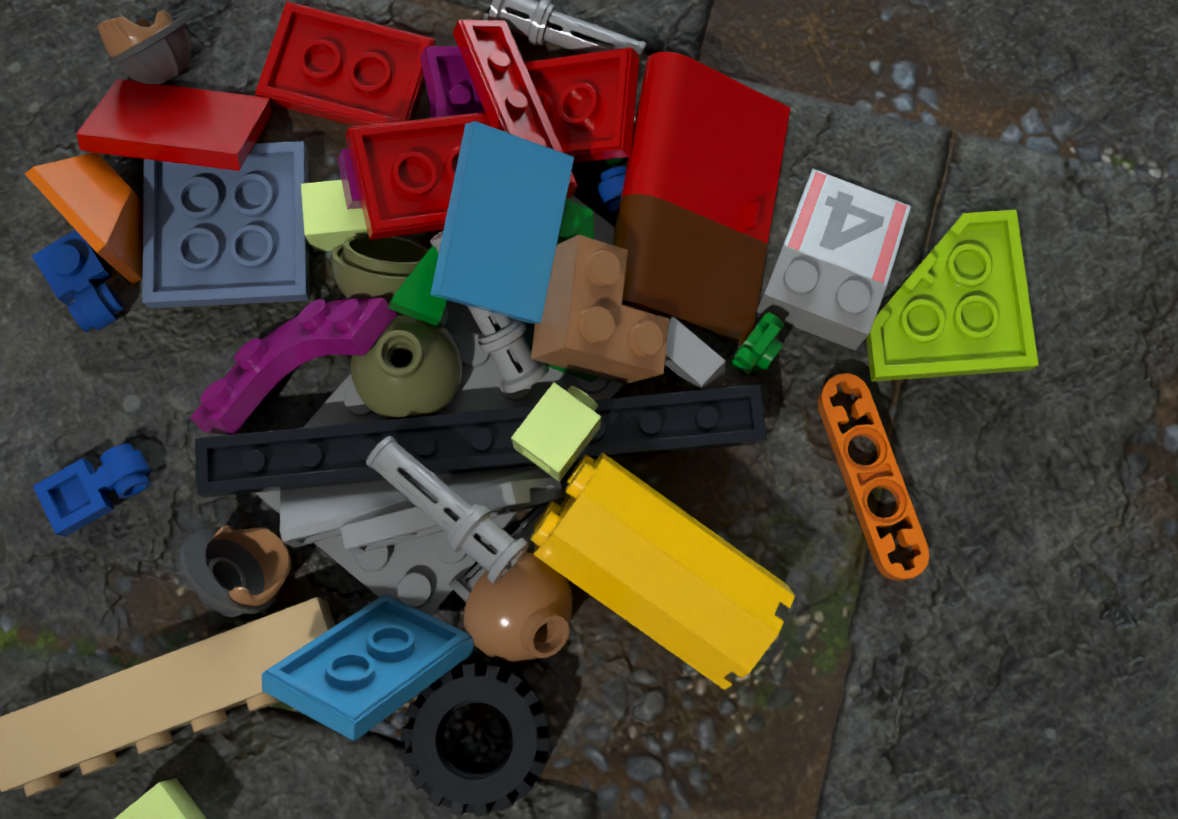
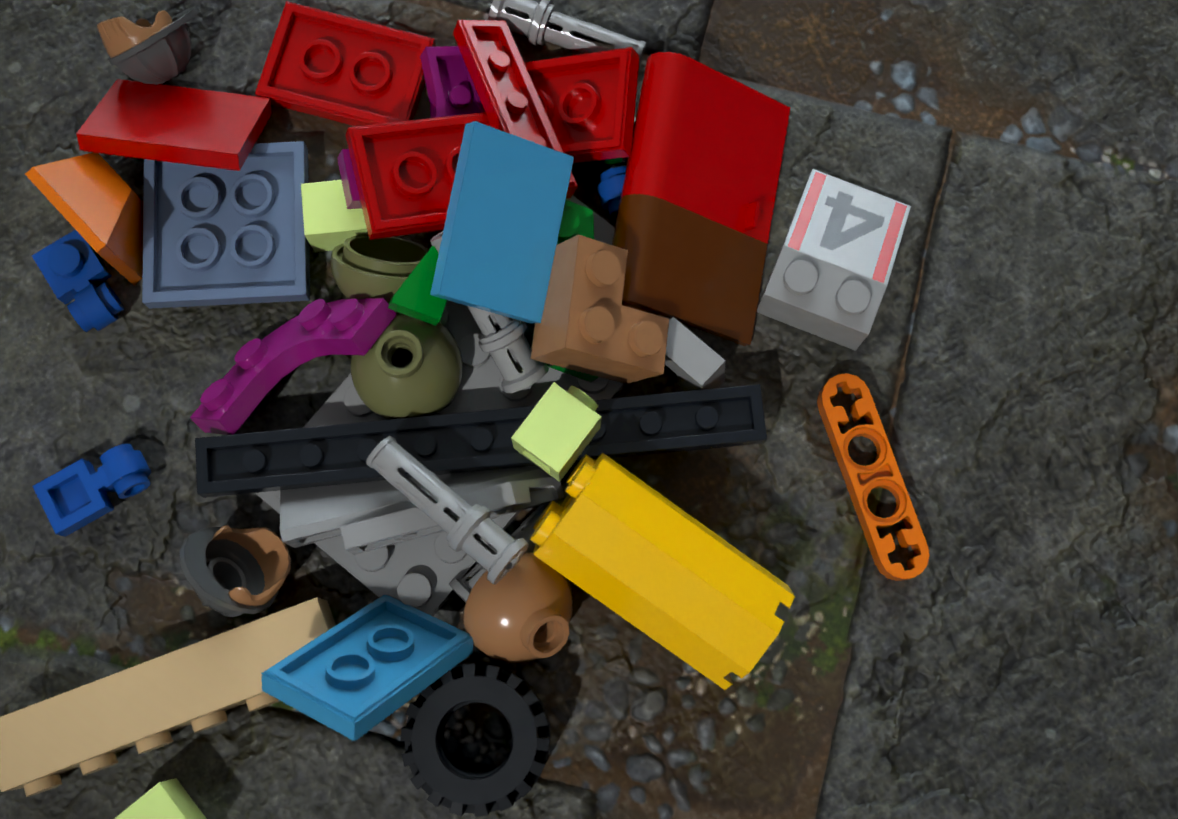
(759, 347): green piece -> none
(960, 307): lime plate -> none

